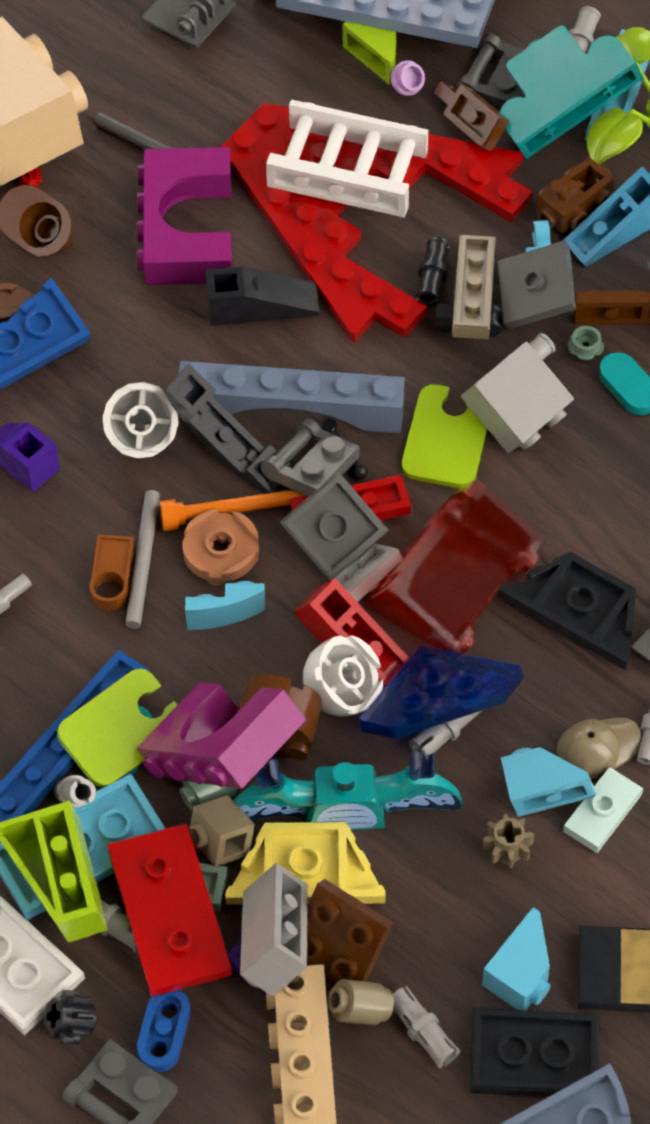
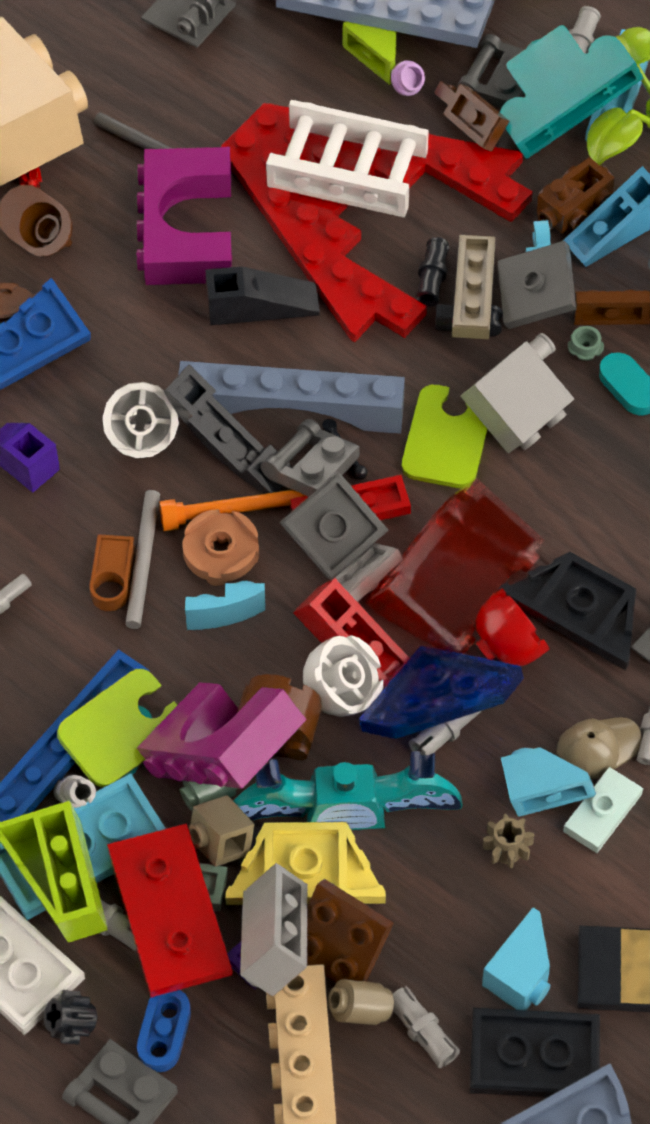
(507, 632): none -> red cylinder

